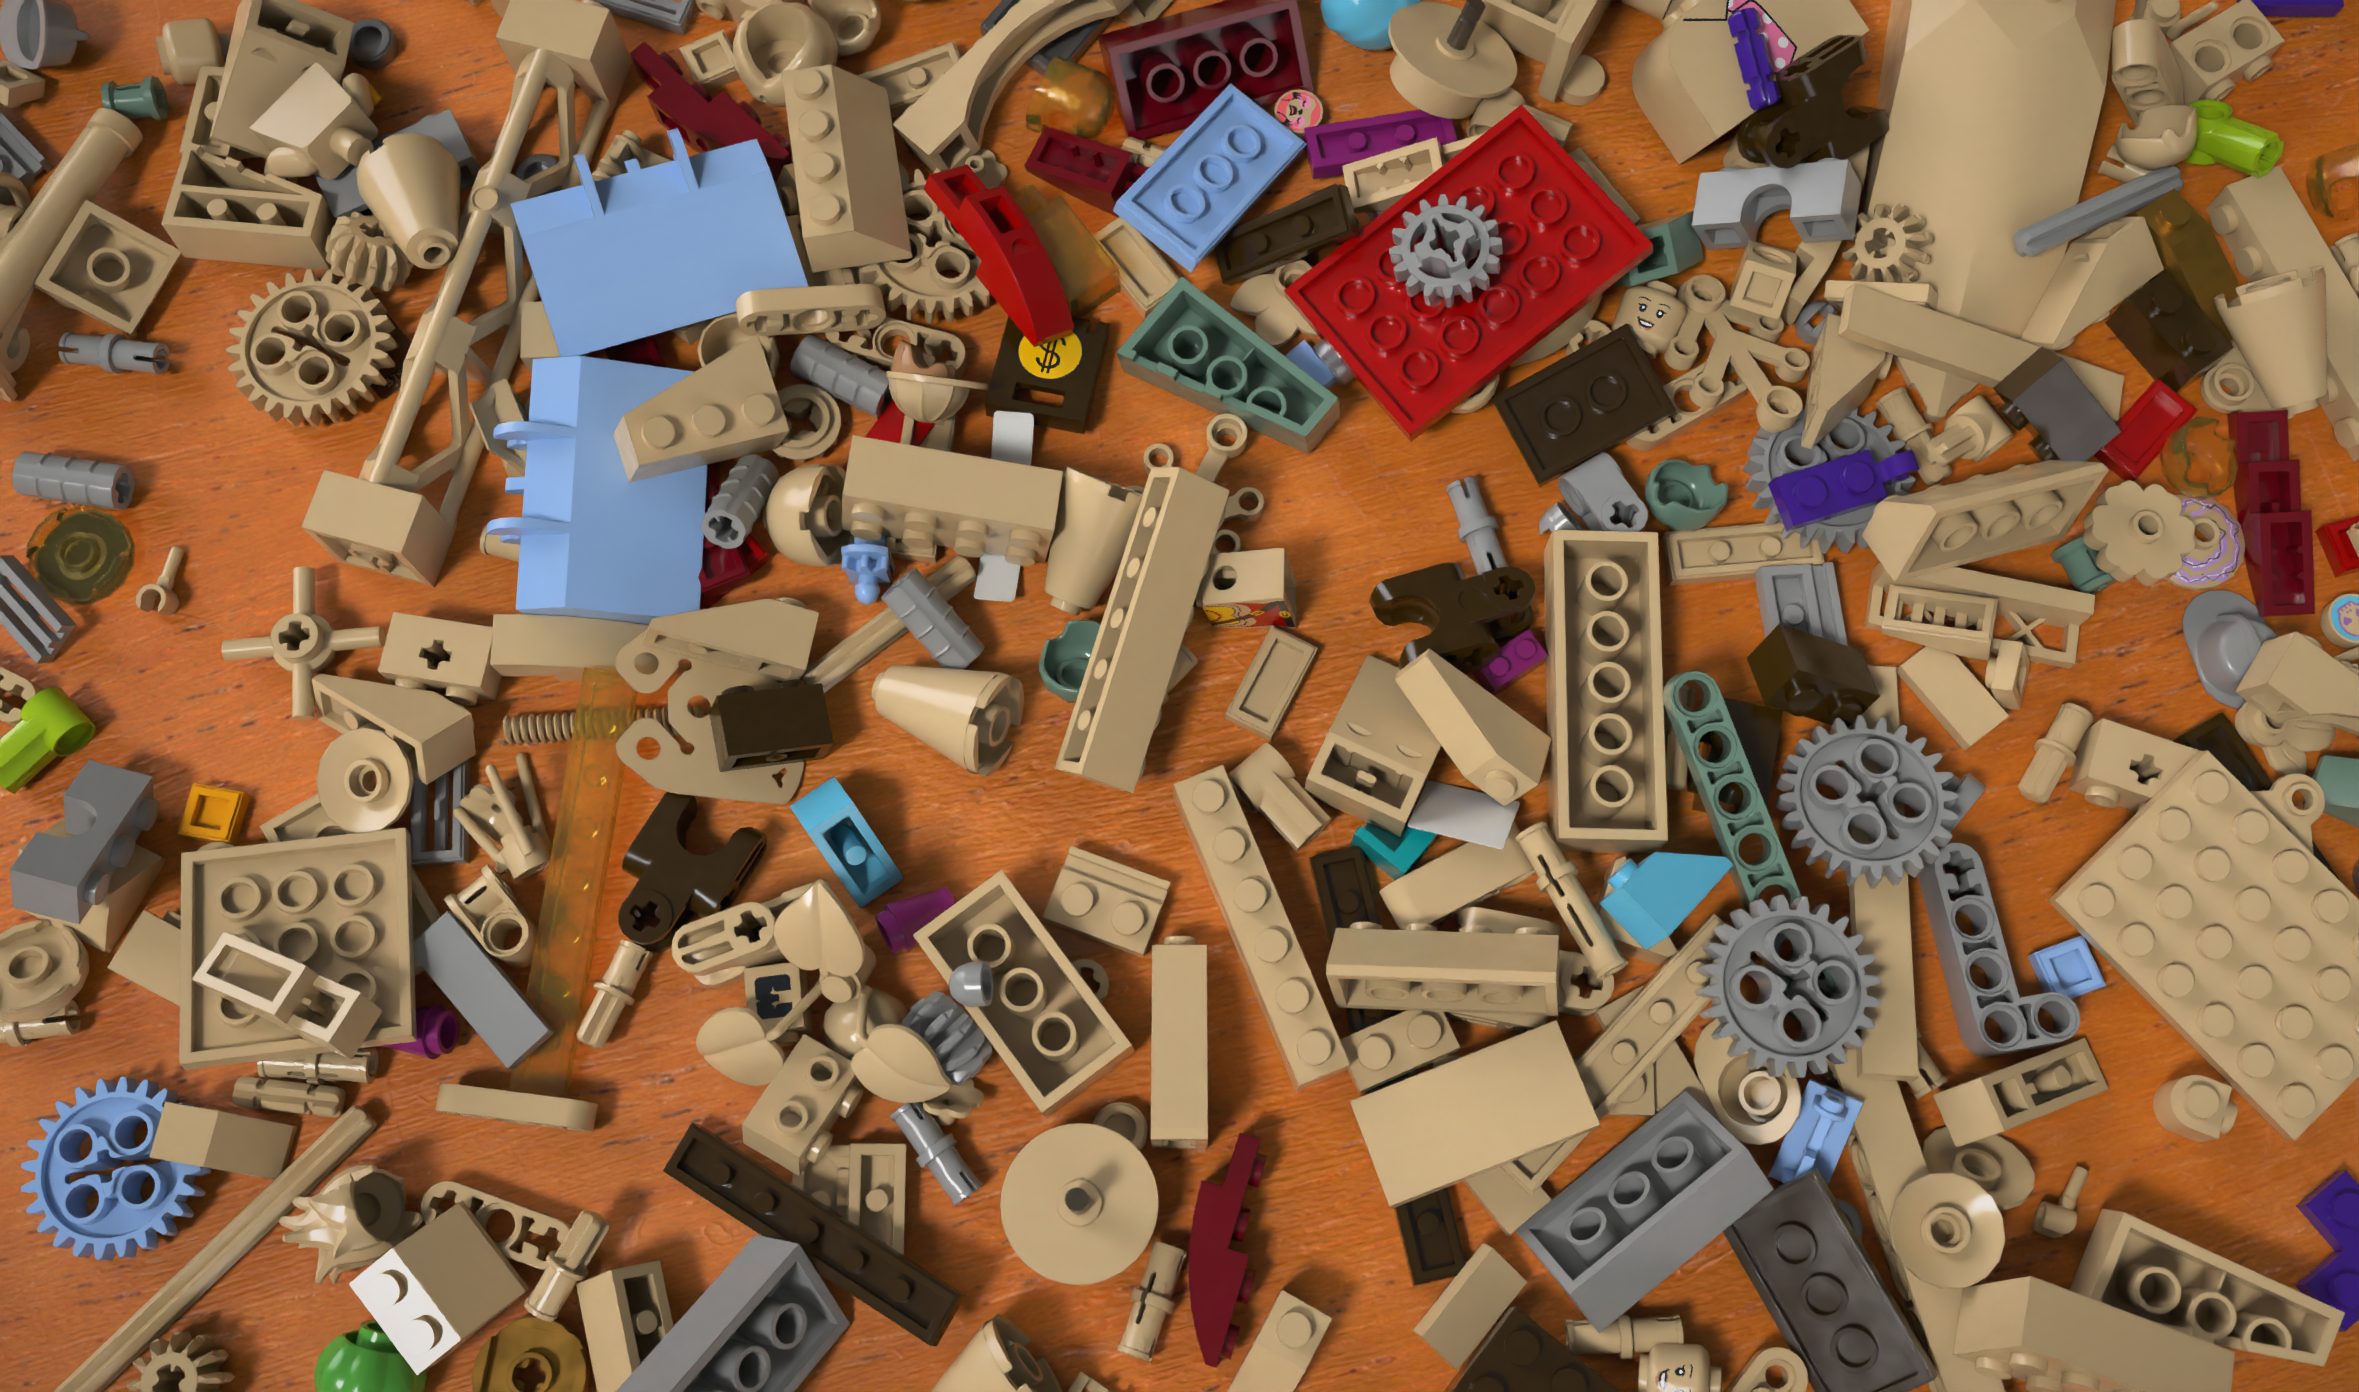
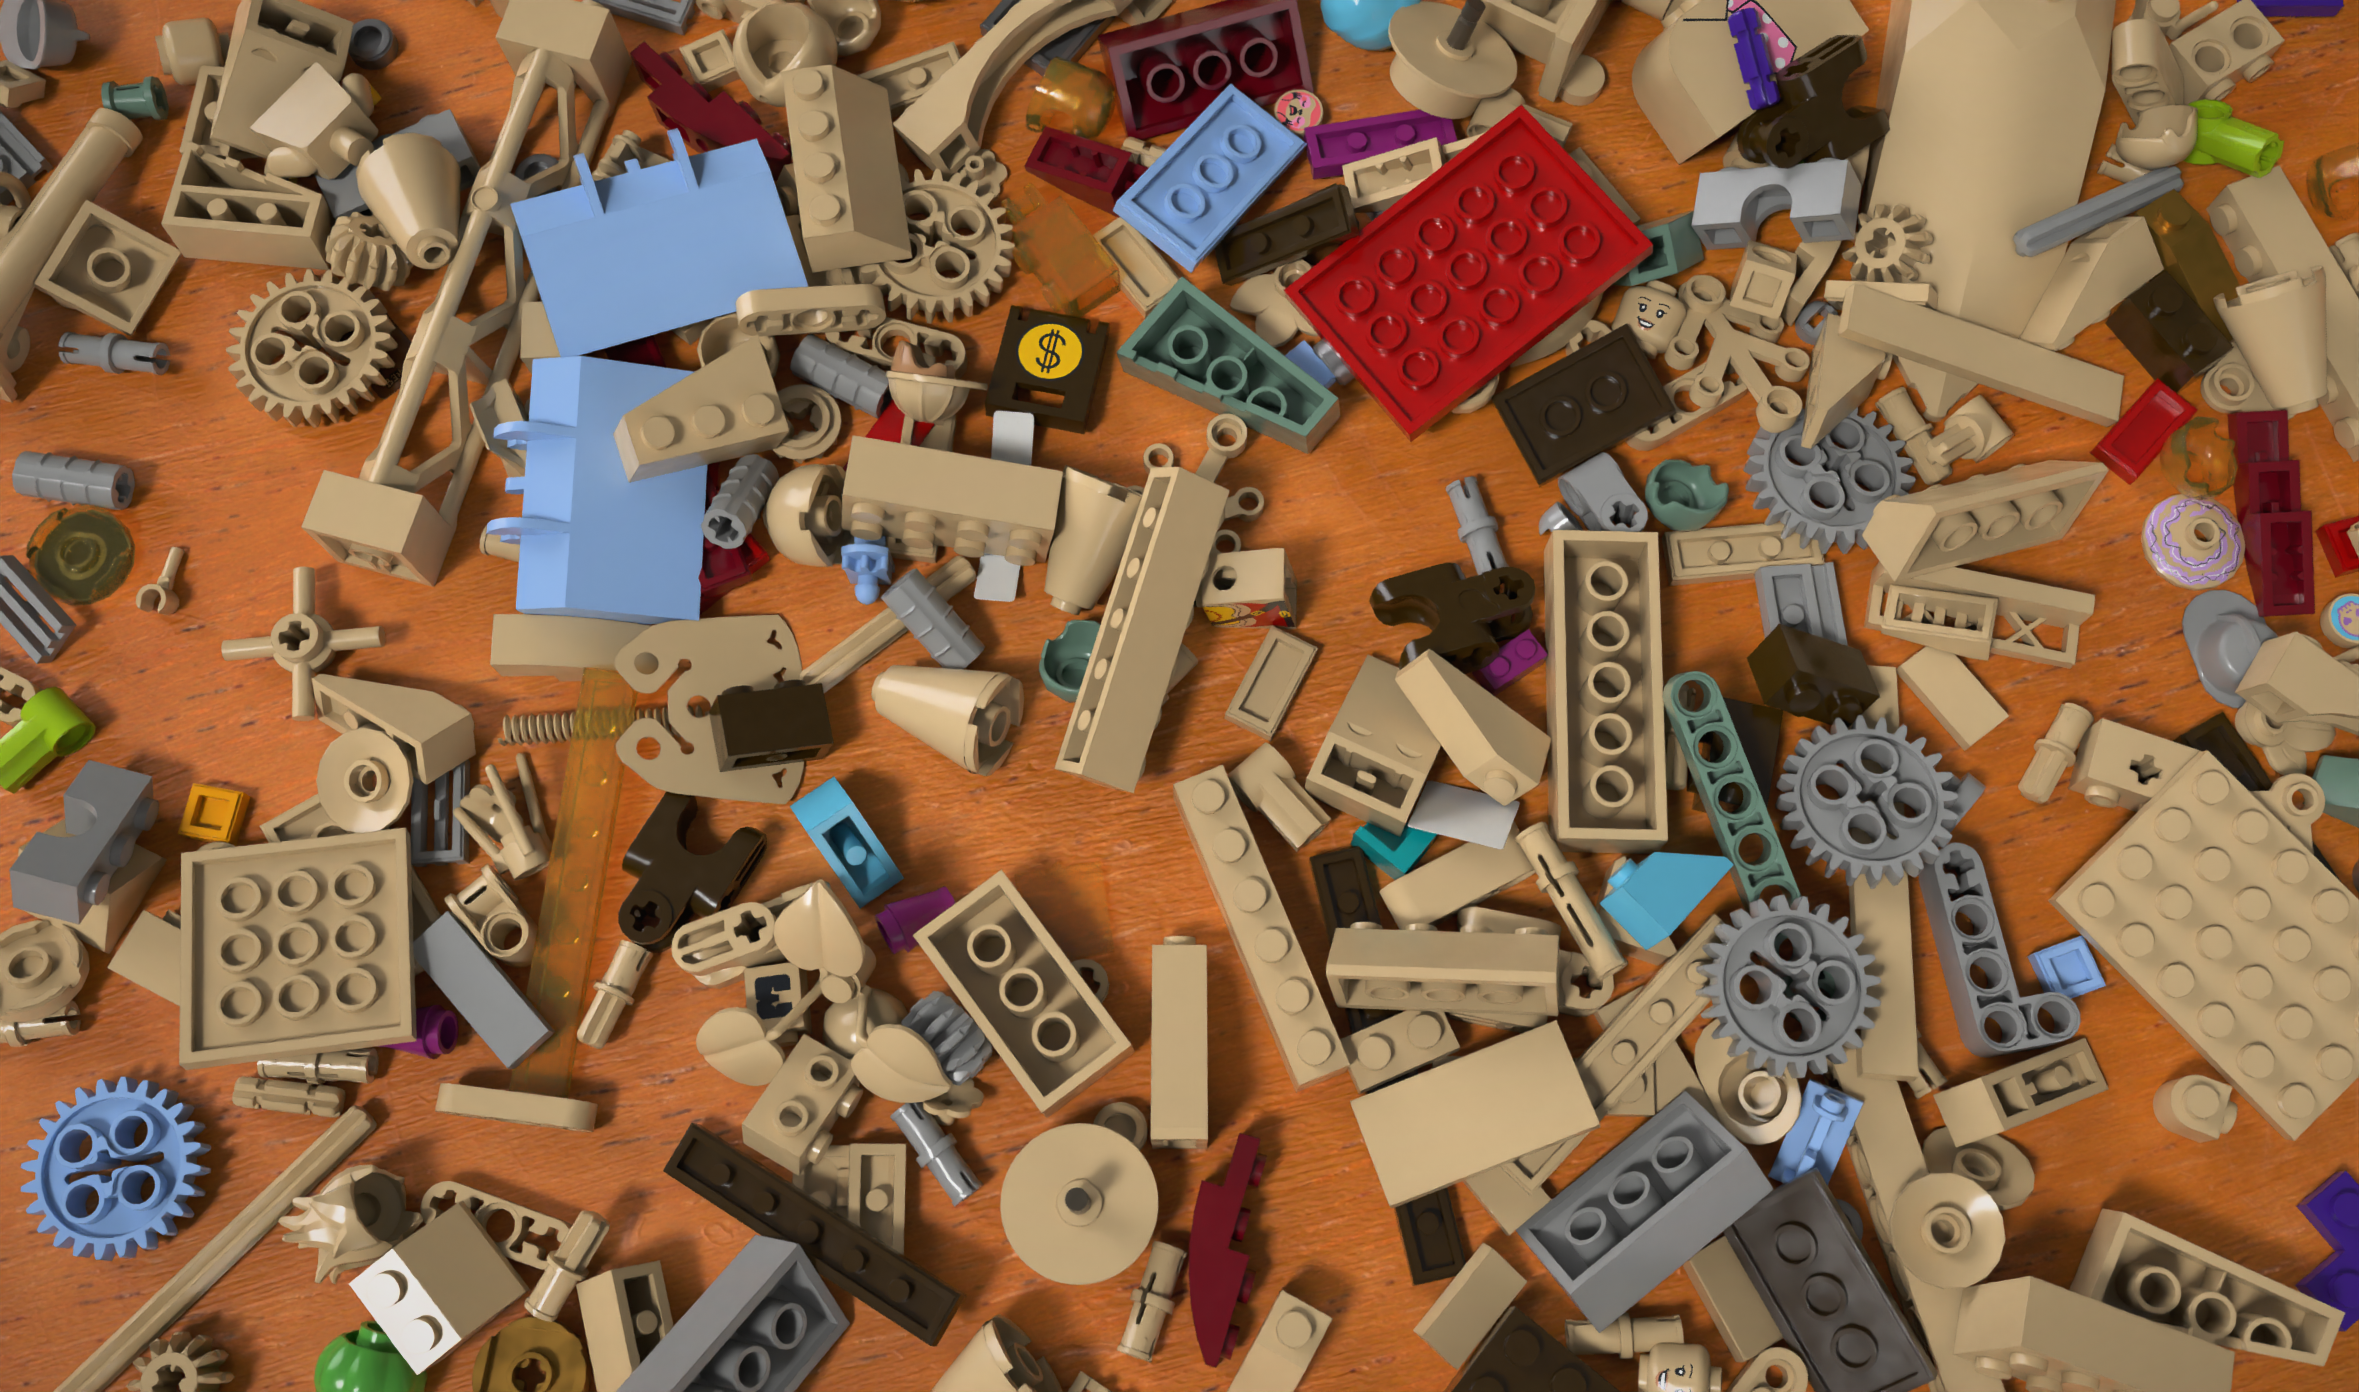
(223, 1141): tan slope -> none
(288, 994): tan slope -> none
(420, 642): tan brick -> none
(750, 636): tan slope -> none
(972, 984): light grey hinge -> none
(1011, 254): red slope -> none
(1106, 901): tan plate -> none
(1460, 233): light grey gear -> none
(1732, 1300): none -> tan slope
(1837, 487): dark purple plate -> none
(2008, 674): tan plate -> none
(2055, 409): dark brown brick -> none
(2060, 1219): tan hand -> none
(2081, 567): sand green bush -> none
(2139, 533): tan plant -> none

